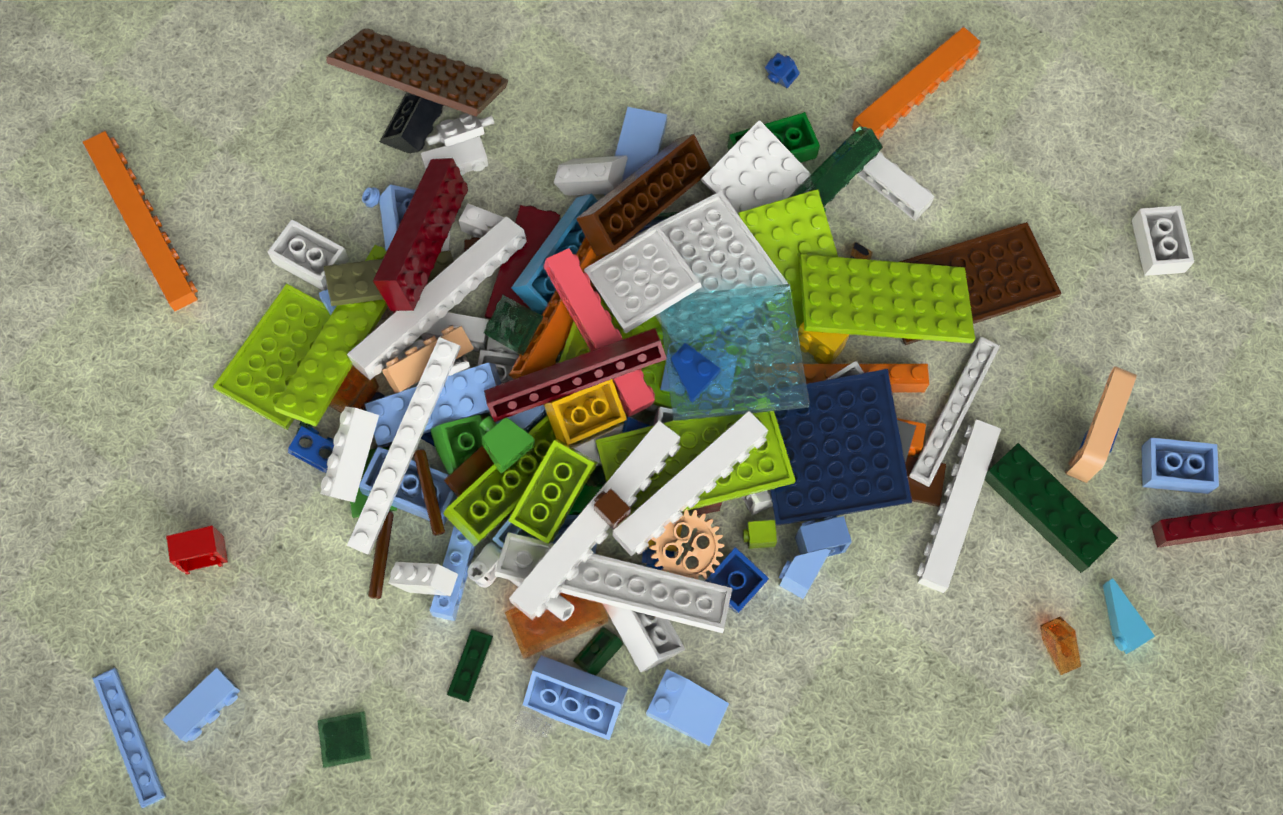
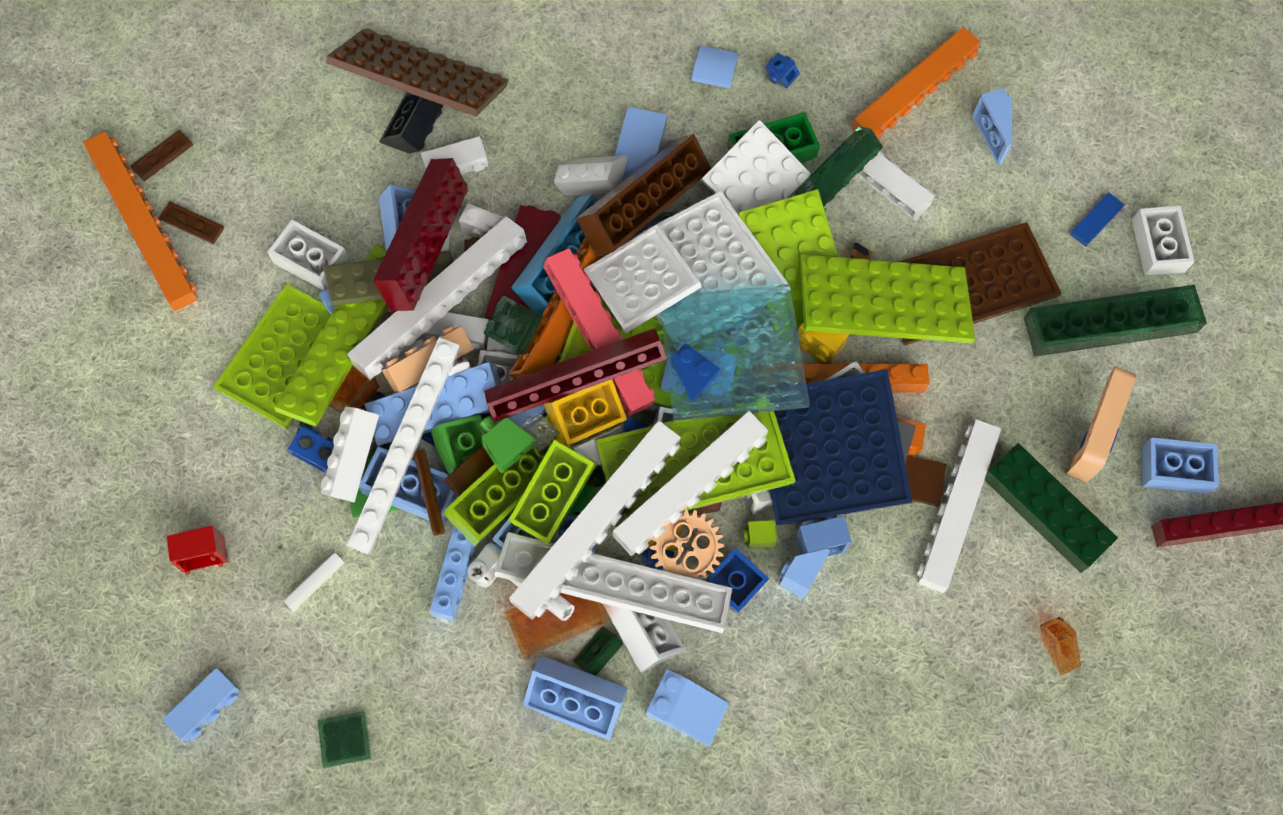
(129, 738): light blue tile -> none
(161, 155): none -> reddish brown tile
(191, 223): none -> reddish brown tile
(314, 581): none -> white tile
(371, 197): light blue plate -> none
(380, 558): reddish brown axle -> none
(423, 578): white brick -> none
(459, 129): white plate -> none
(470, 665): dark green tile -> none
(540, 430): none -> clear brick
(611, 508): reddish brown brick -> none
(714, 66): none -> light blue slope
(954, 411): white tile -> none
(994, 121): none -> light blue slope
(1097, 219): none -> blue tile
(1114, 320): none -> clear green brick
(1125, 622): medium azure slope -> none

